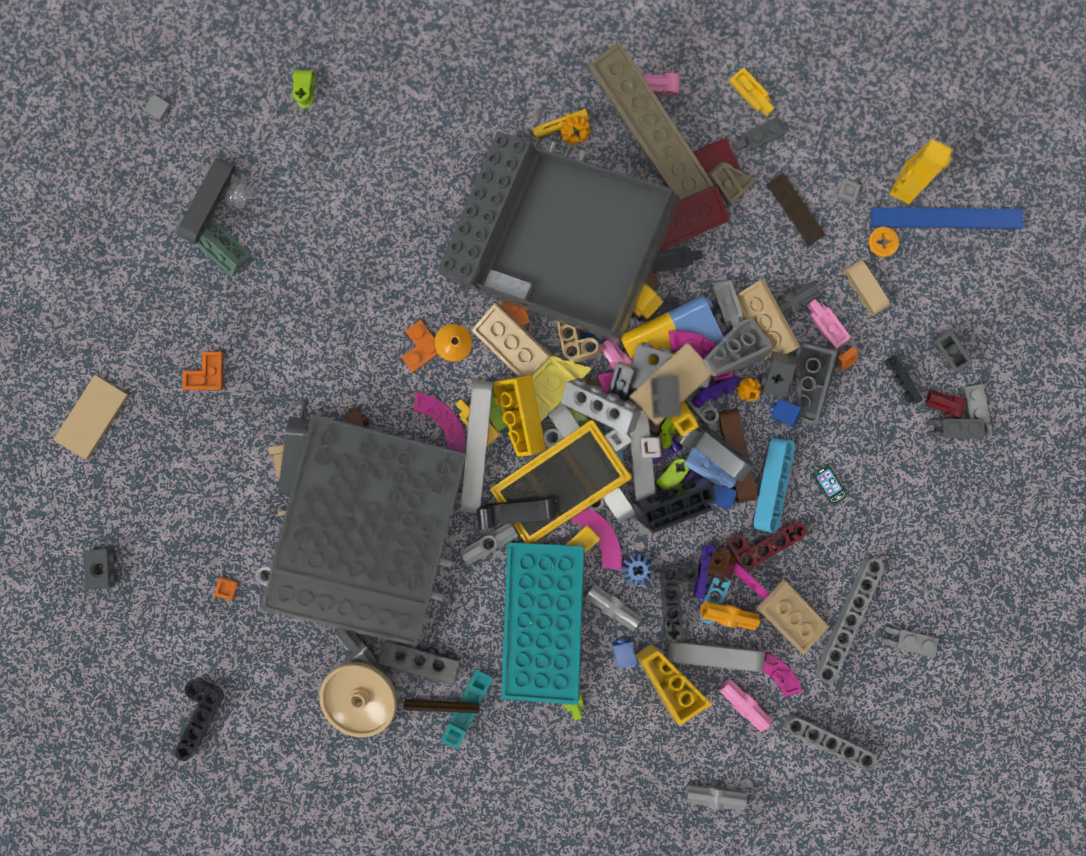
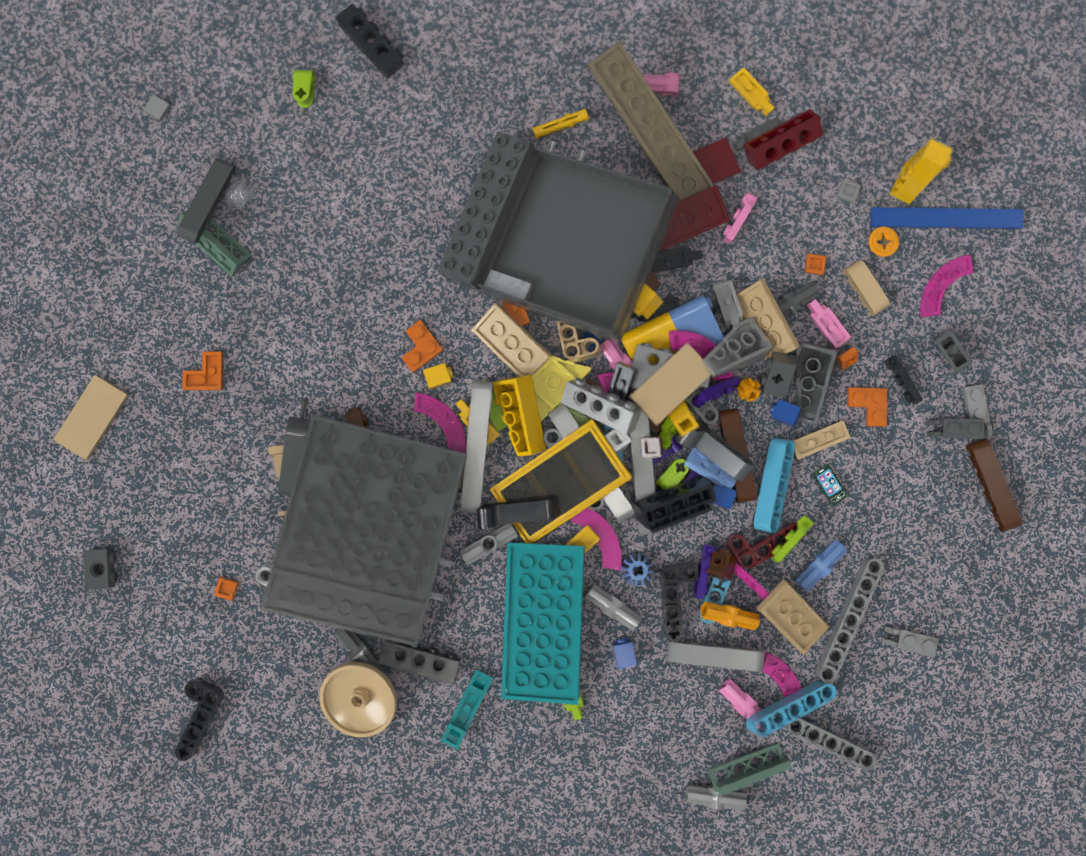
(355, 16): none -> black brick
(438, 376): none -> yellow brick
(441, 706): dark brown axle -> none
(448, 350): light orange dish -> none
(567, 130): light orange gear -> none
(665, 396): dark grey hinge -> none
(674, 690): yellow wedge -> none
(730, 181): dark tan wing -> none
(739, 216): none -> bright pink hinge
(750, 776): none -> sand green fence
(782, 708): none -> medium azure beam
(783, 139): none -> dark red brick
(792, 539): none -> lime hinge
(796, 209): dark brown tile -> none
(815, 264): none -> orange tile
(820, 439): none -> tan plate
(821, 565): none -> medium blue piece
(875, 402): none -> orange plate
(939, 282): none -> dark pink tile
(948, 404): dark red piece -> none
(994, 484): none -> reddish brown beam

